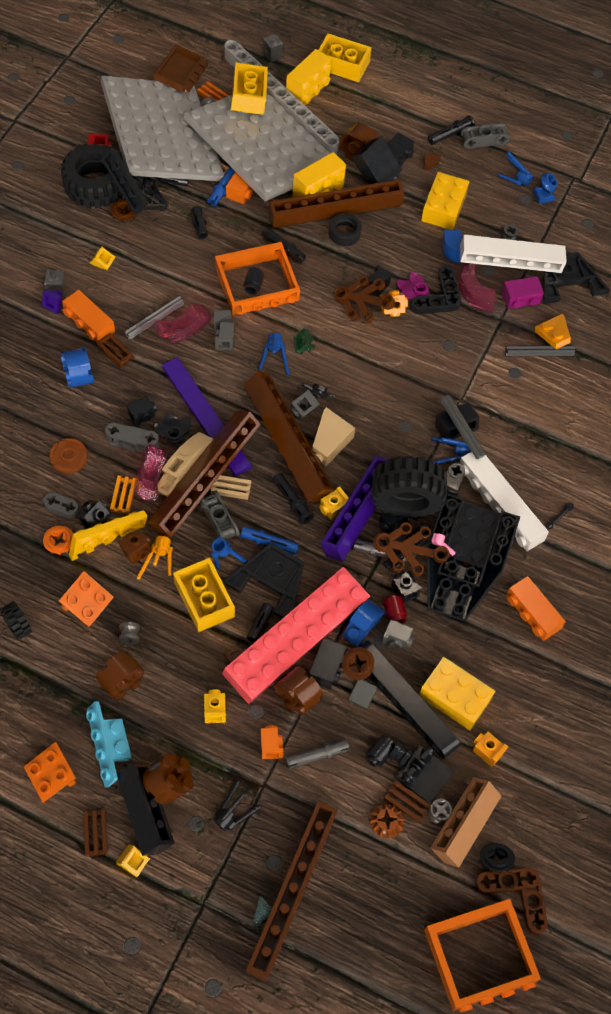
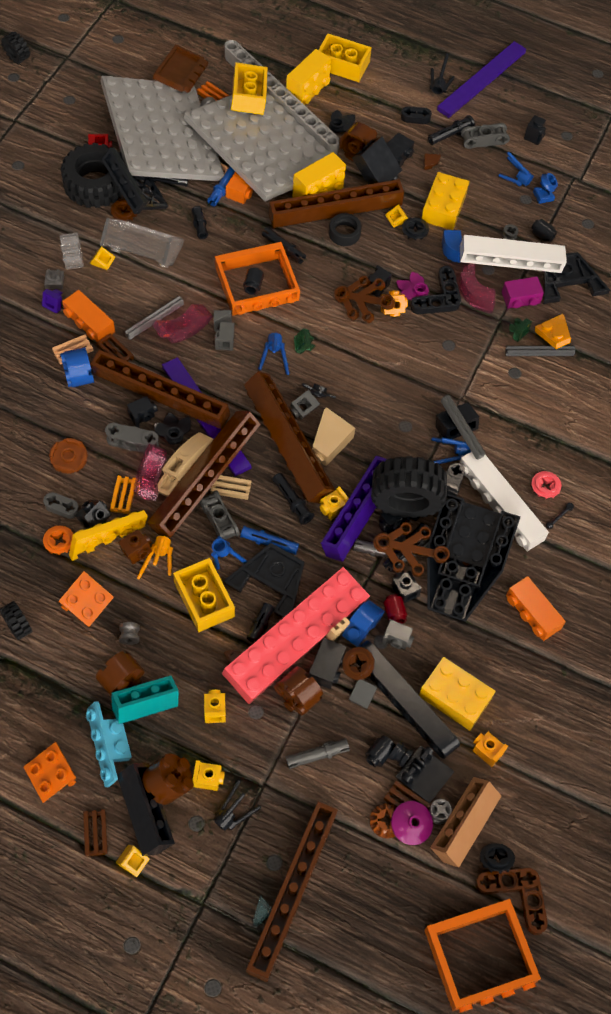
(15, 47): none -> black tyre
(71, 251): none -> clear gear
(76, 343): none -> light nougat tile
(141, 241): none -> clear windscreen
(145, 699): none -> teal brick
(160, 389): none -> reddish brown brick
(204, 782): none -> yellow brick
(271, 742): orange brick -> none
(272, 48): flat silver brick -> none
(336, 631): none -> tan tile
(341, 123): none -> black plate
(396, 216): none -> yellow slope
(403, 827): none -> magenta dish
(416, 115): none -> black beam
(421, 225): none -> black gear
(438, 540): bright pink hand -> none
(439, 85): none -> black plant
(481, 79): none -> dark purple tile
(521, 329): none -> clear green tile
(535, 130): none -> black brick
(544, 230): none -> black brick
(547, 478): none -> coral gear

